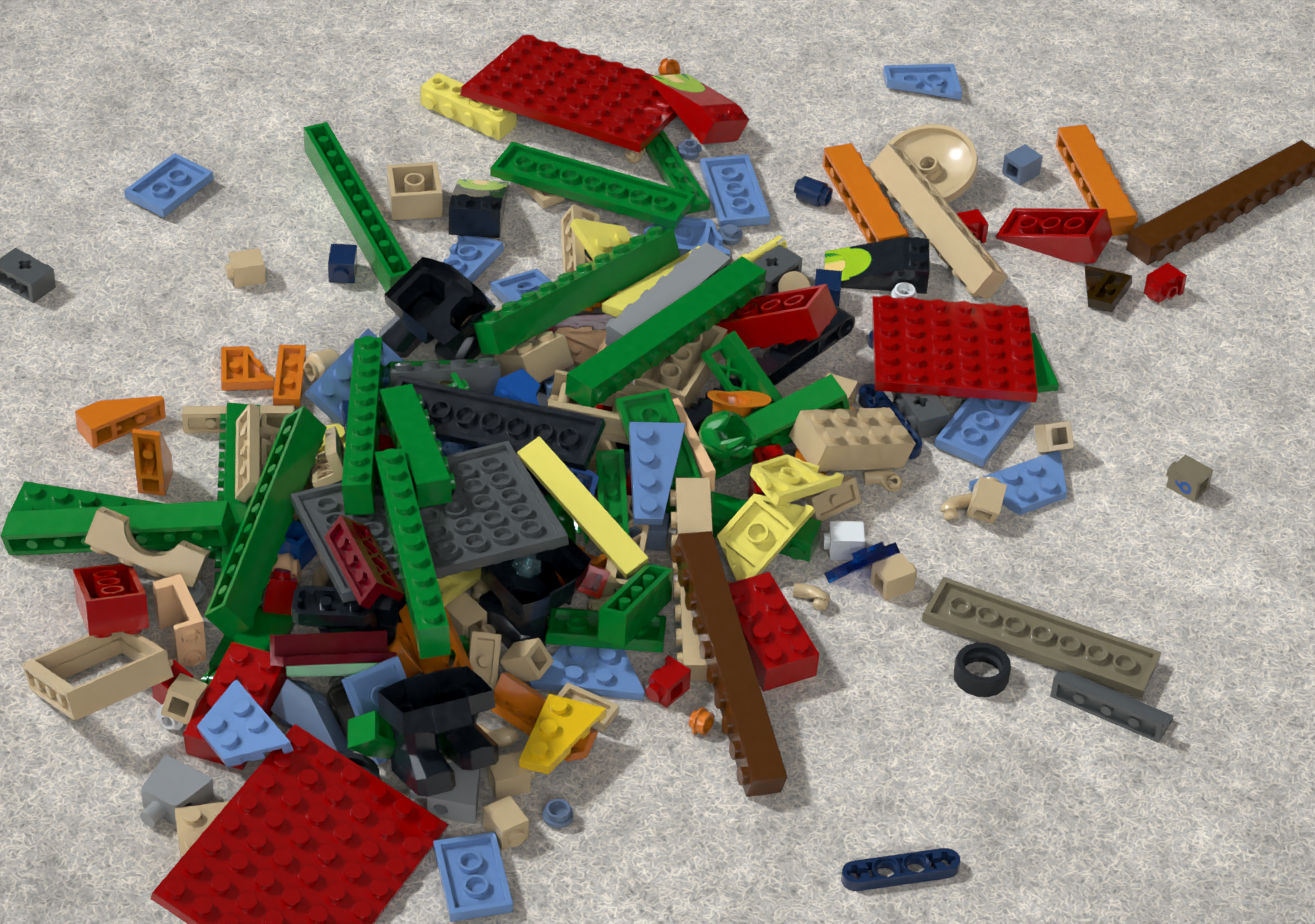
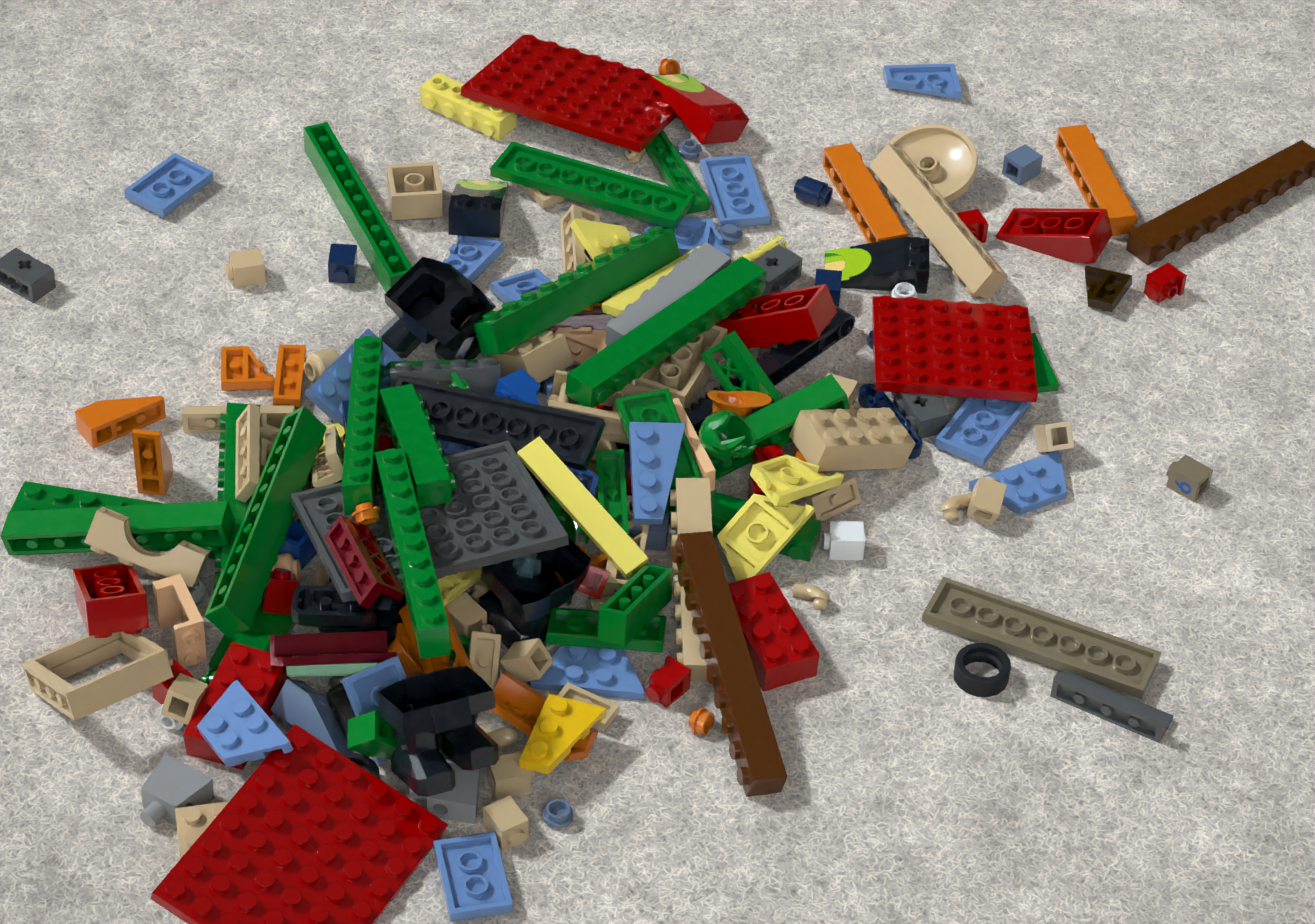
(366, 513): none -> orange plate
(793, 281): tan piece -> none
(863, 559): clear blue wing -> none
(884, 478): tan arm -> none
(893, 576): tan brick -> none
(899, 865): dark blue beam -> none

